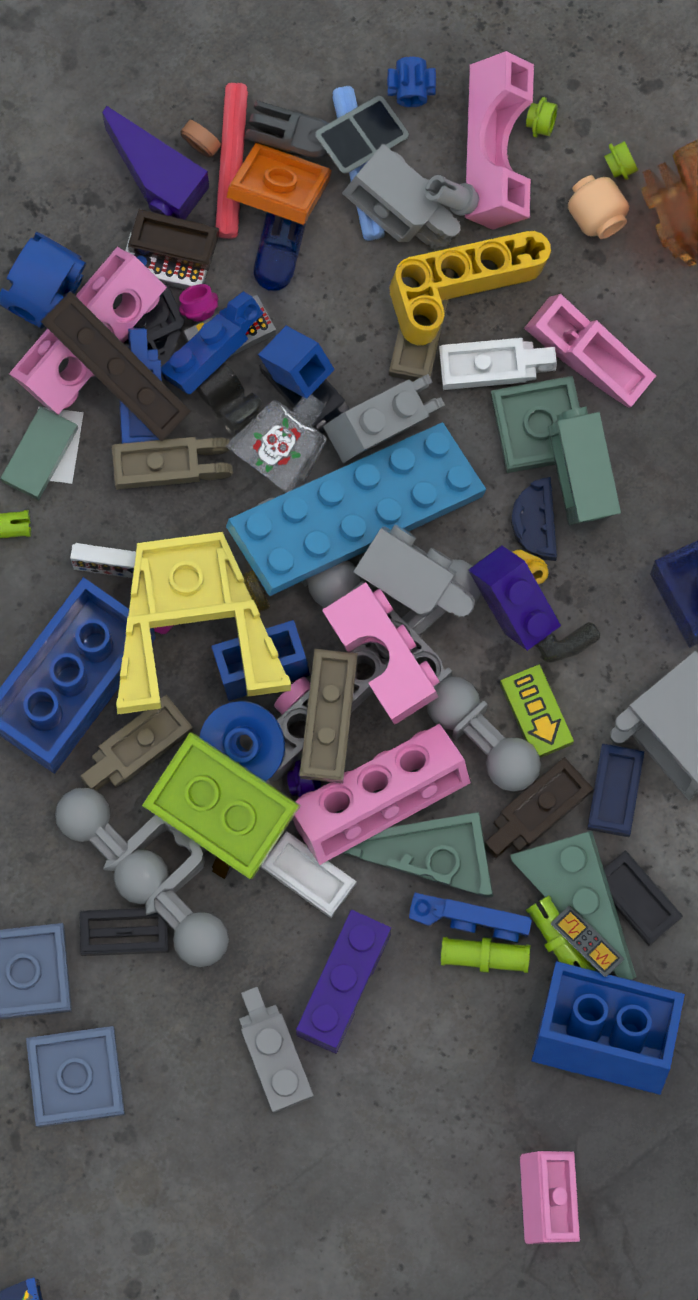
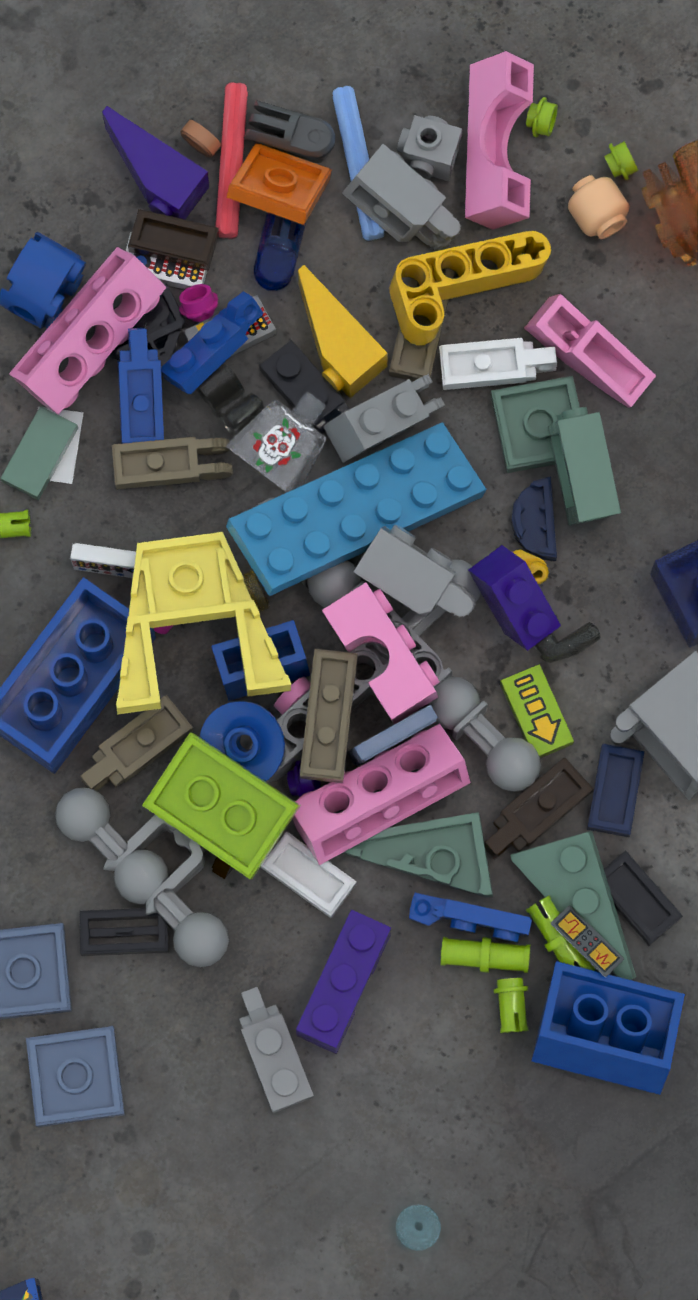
(115, 366): dark brown tile -> none
(296, 362): blue brick -> none
(343, 345): none -> yellow slope
(360, 133): black sticker -> none
(393, 735): none -> sand blue tile
(411, 81): blue gear -> none
(415, 1239): none -> clear light blue tile
(430, 147): none -> light grey brick
(460, 198): light grey pin -> none
(512, 1005): none -> lime pin
(549, 1197): bright pink slope -> none

